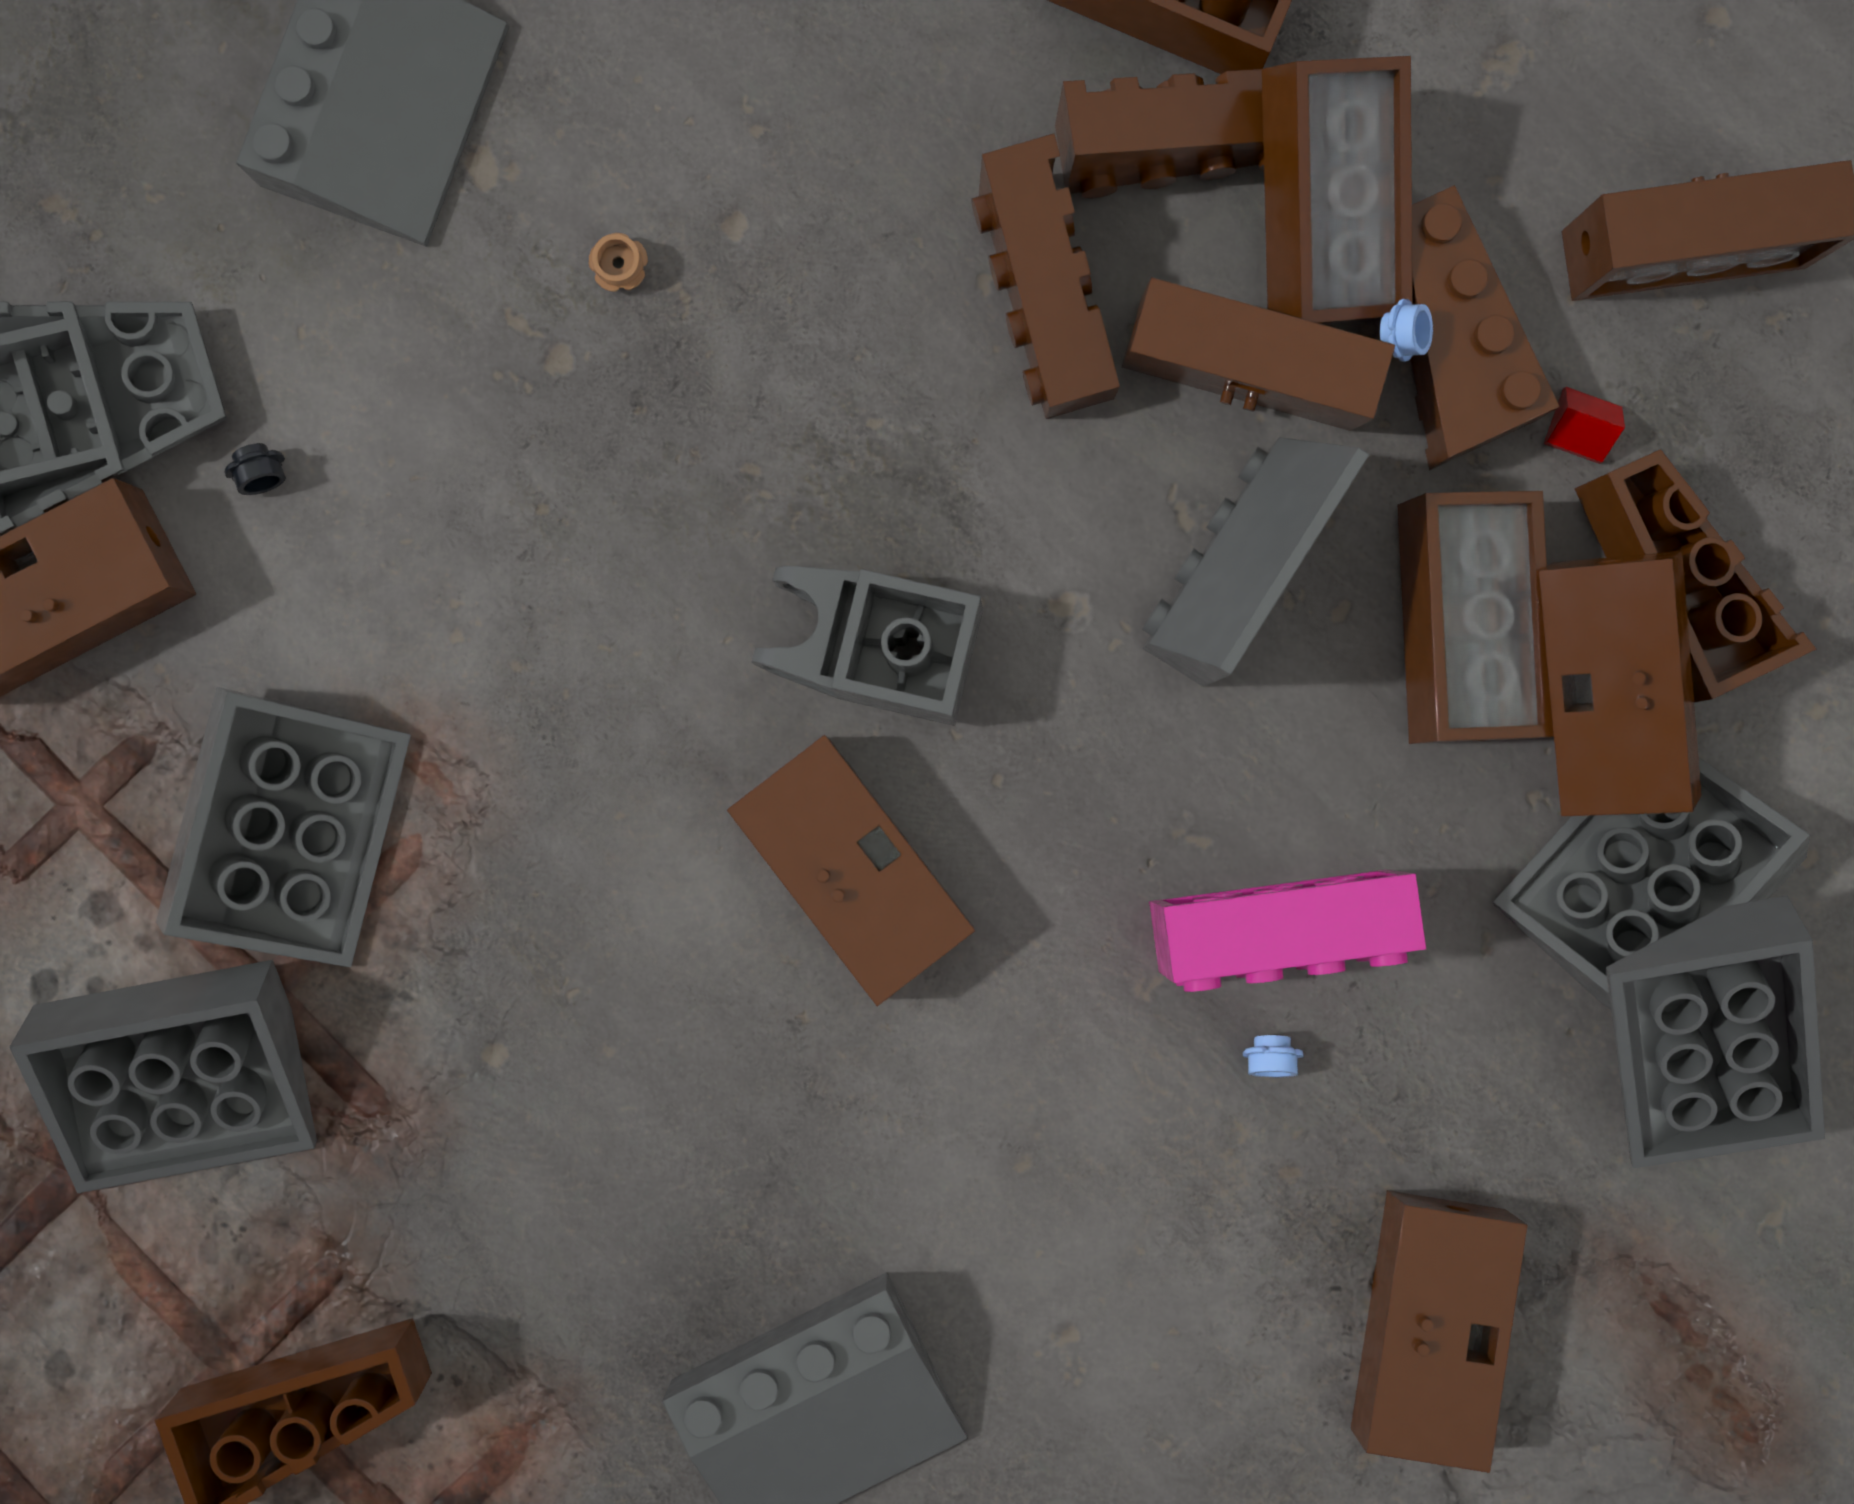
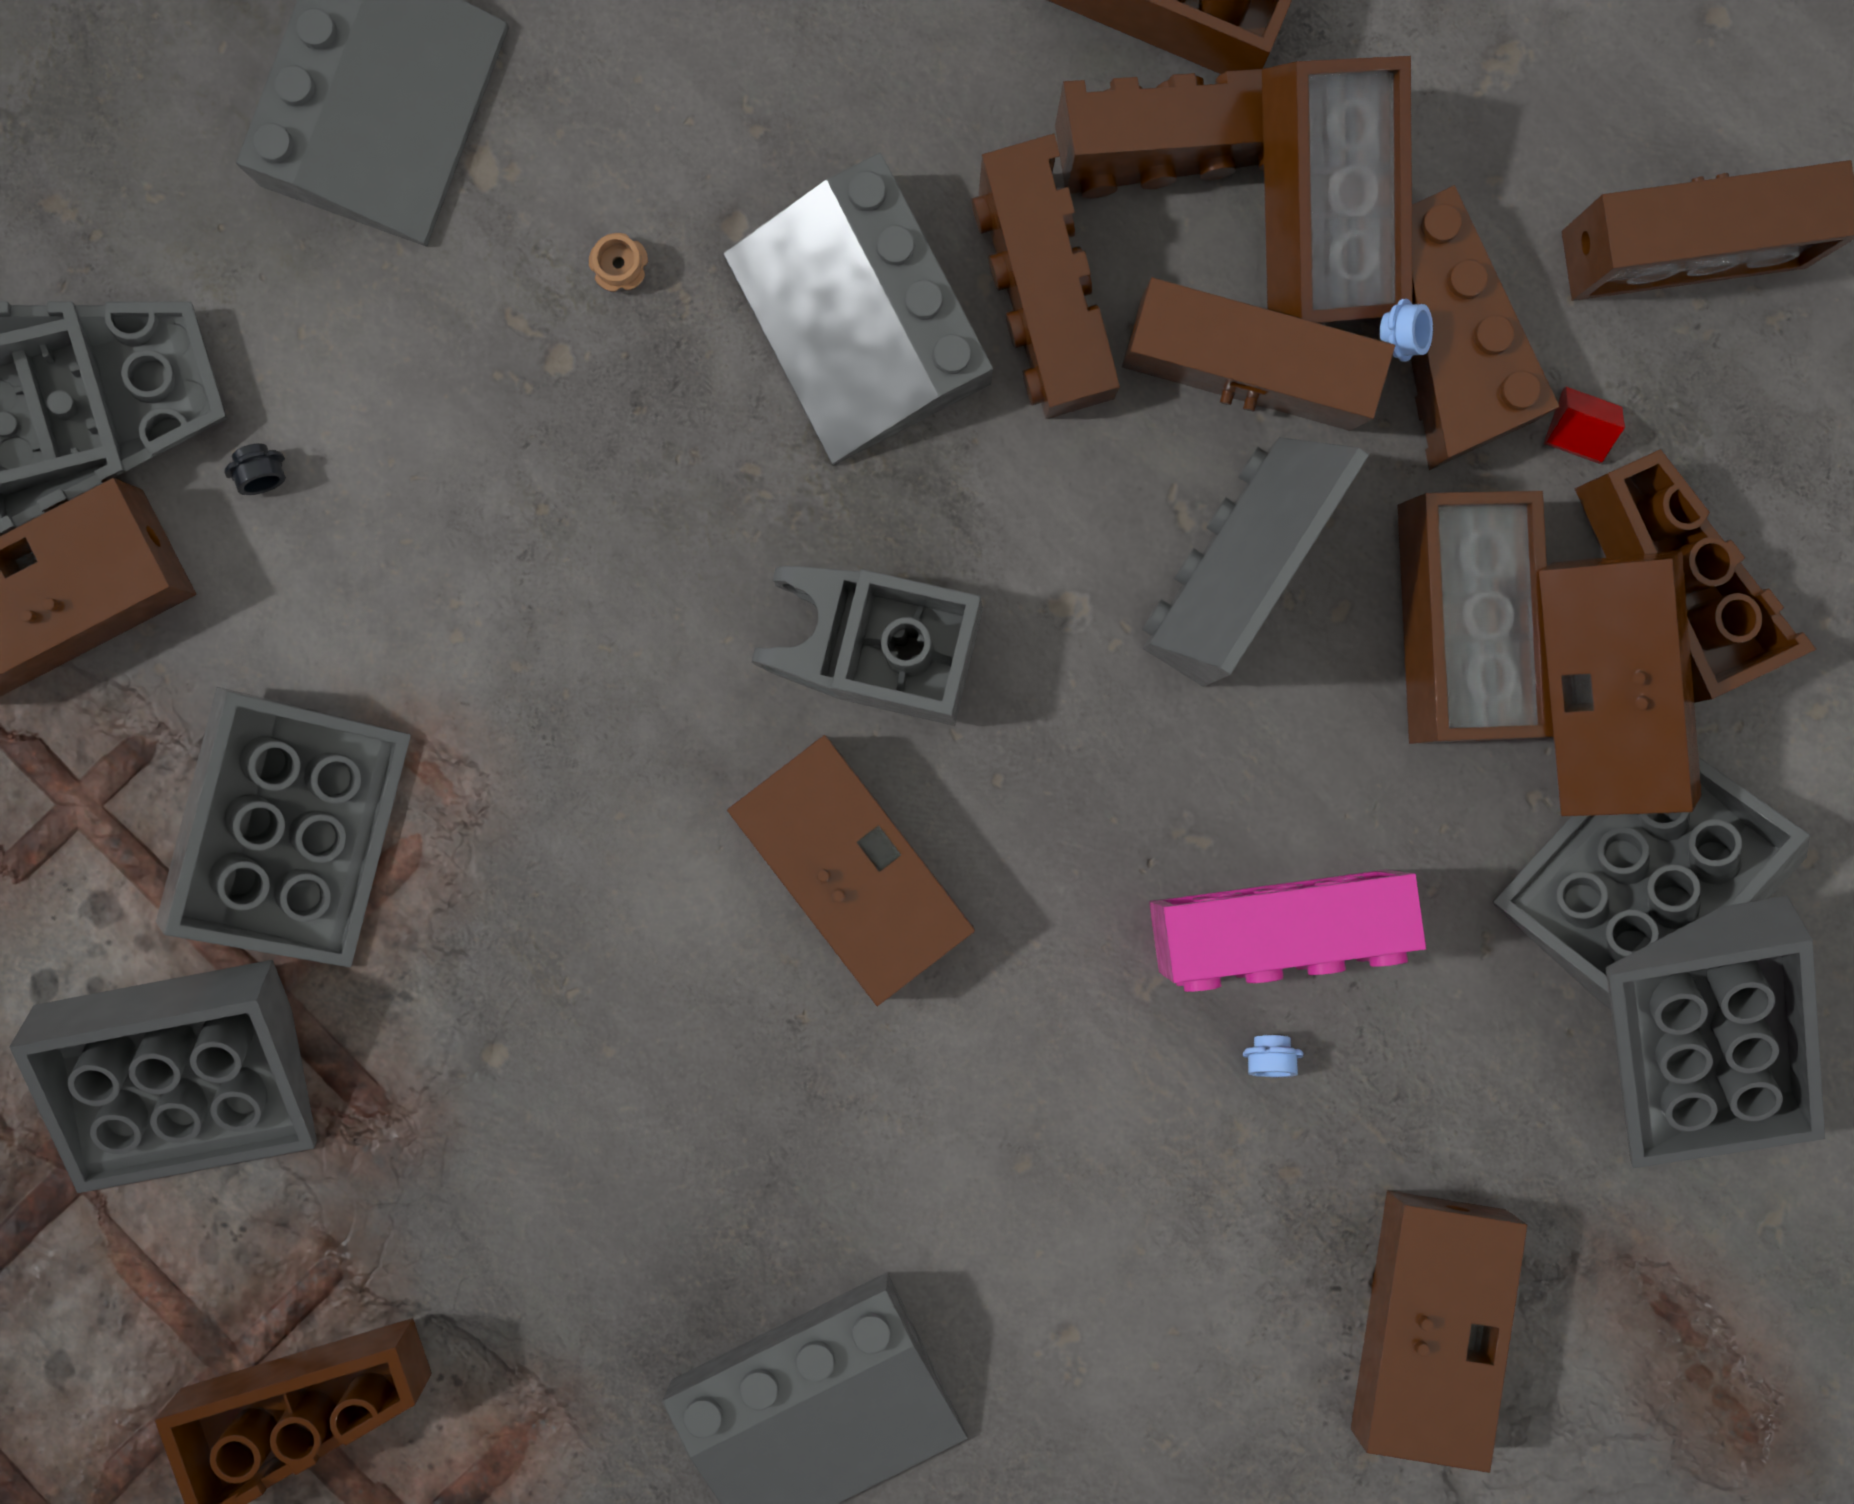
(859, 310): none -> slope

